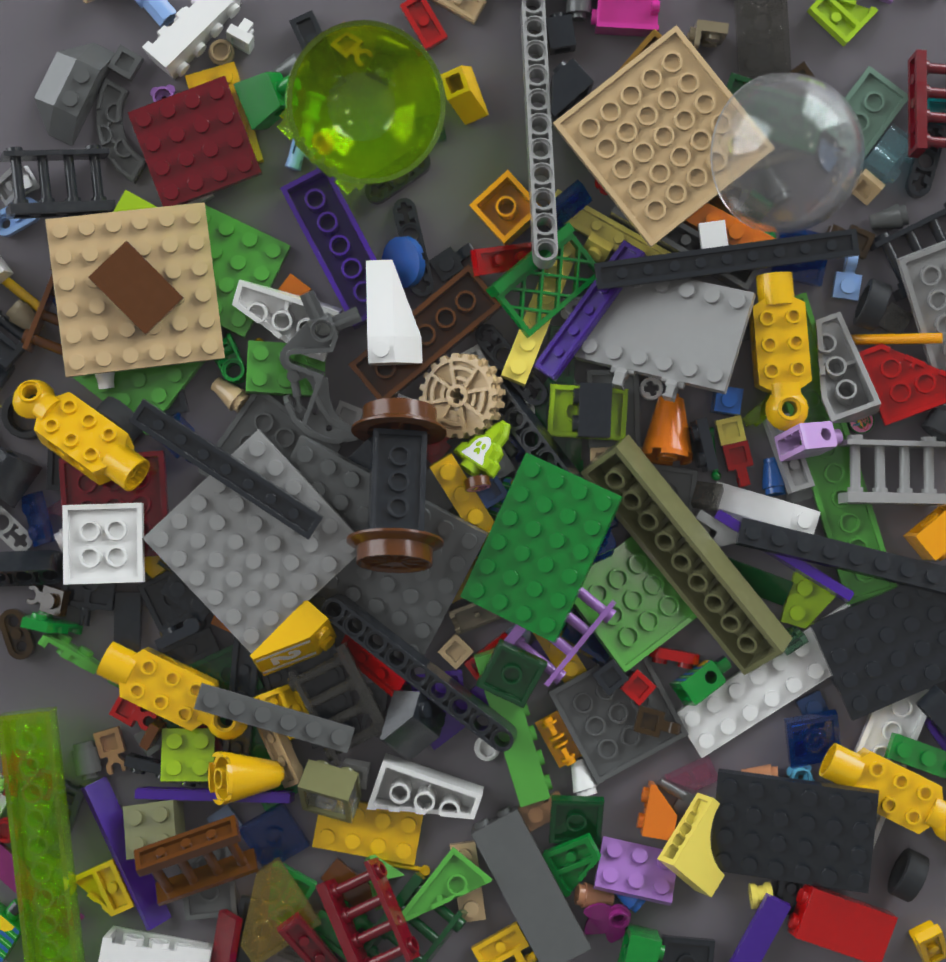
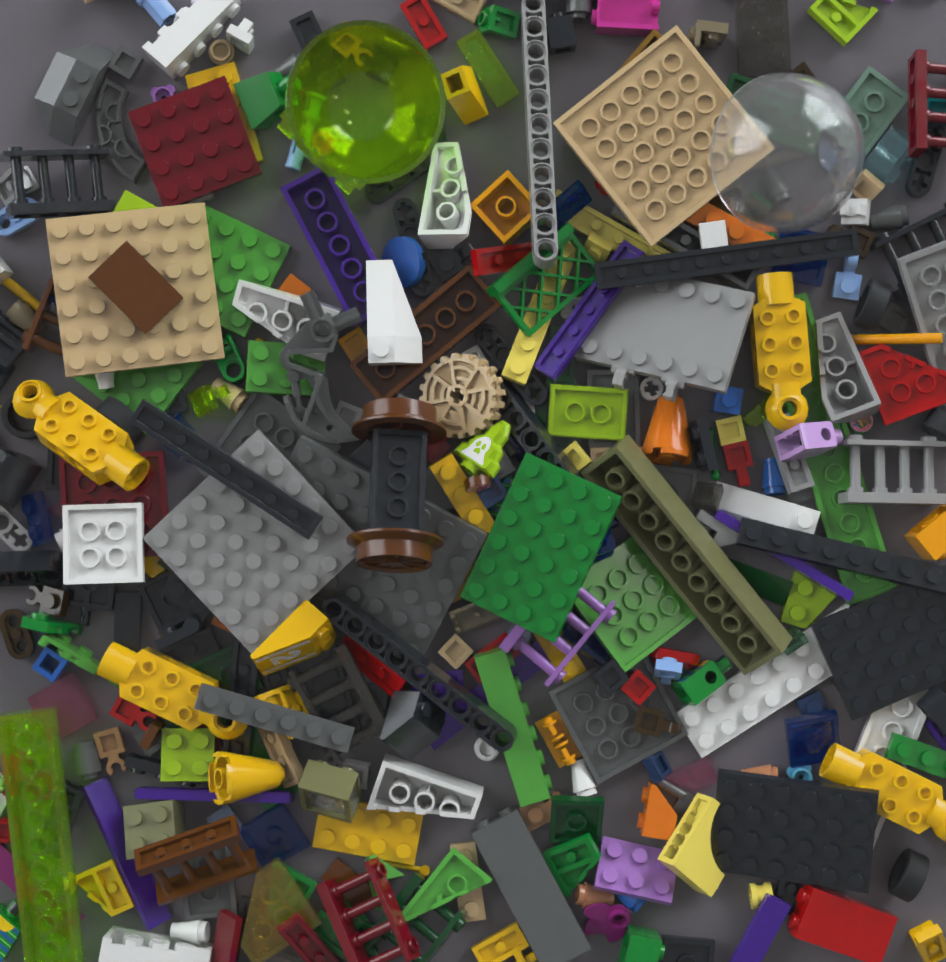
(51, 664): none -> blue brick
(72, 704): none -> clear pink tile
(191, 931): none -> white cone
(205, 399): none -> clear neon green plate
(354, 343): none -> light orange plate
(446, 200): none -> white wedge
(487, 68): none -> clear neon green plate
(499, 21): none -> green bracket
(511, 673): dark green tile -> none
(568, 87): black slope -> none
(577, 455): none -> light yellow plate
(593, 410): black brick -> none
(657, 766): none -> dark blue tile
(668, 669): none -> light blue plate
(856, 212): none -> white tile

